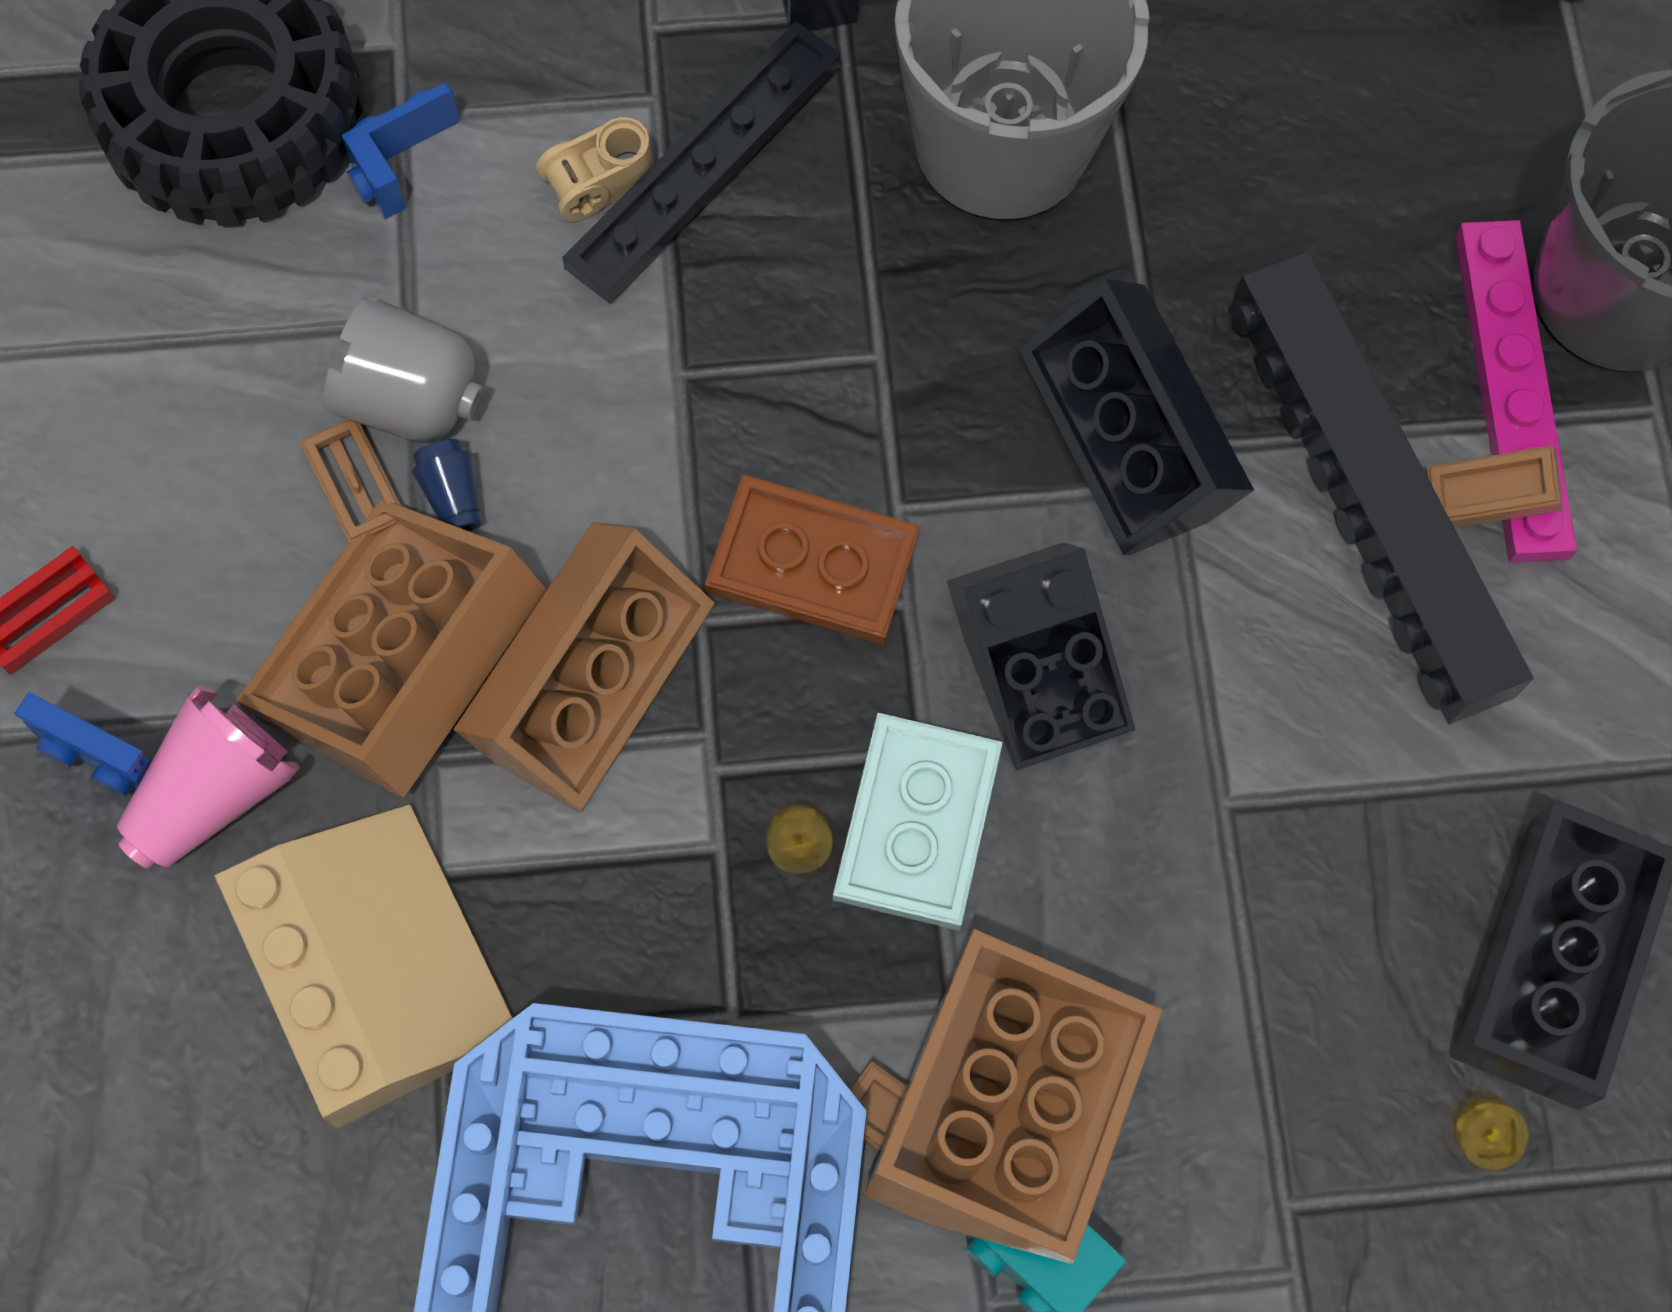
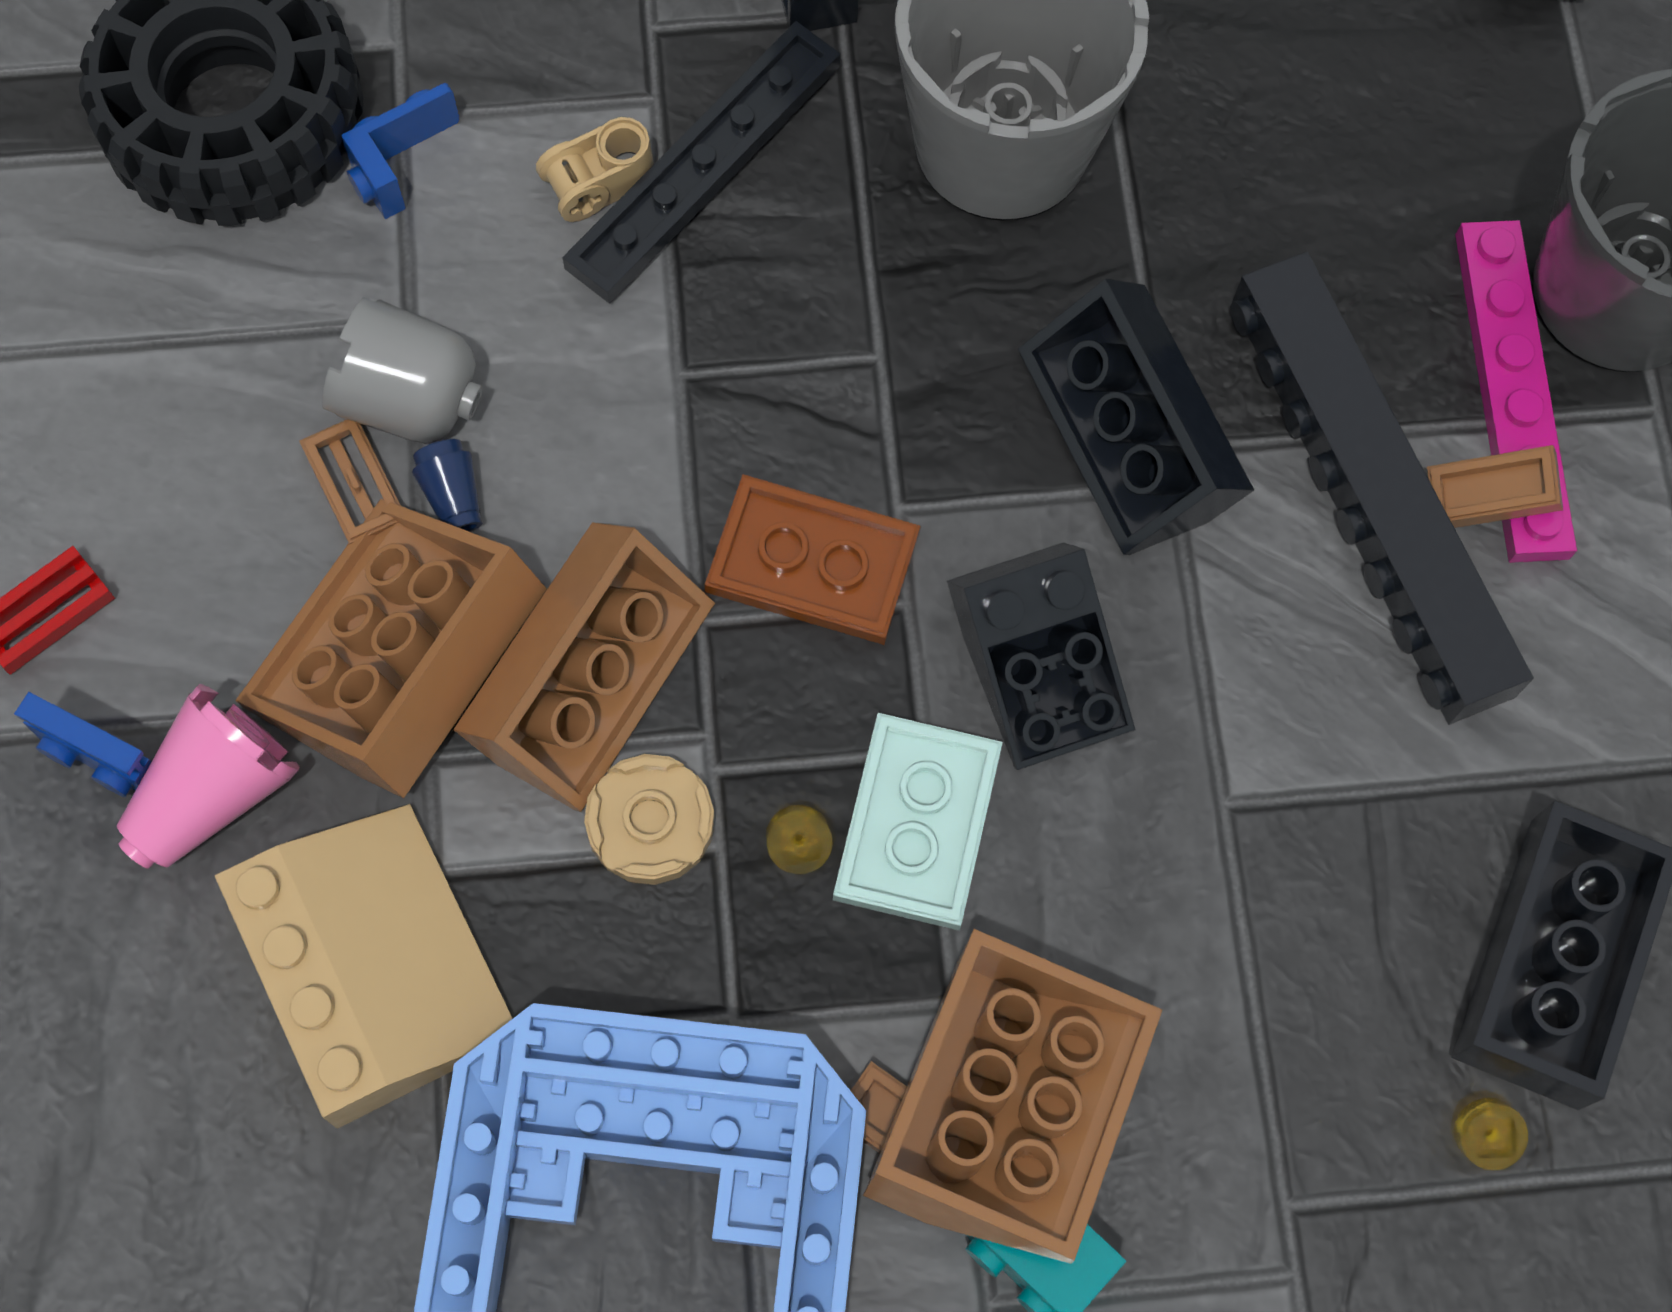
(649, 819): none -> tan tile

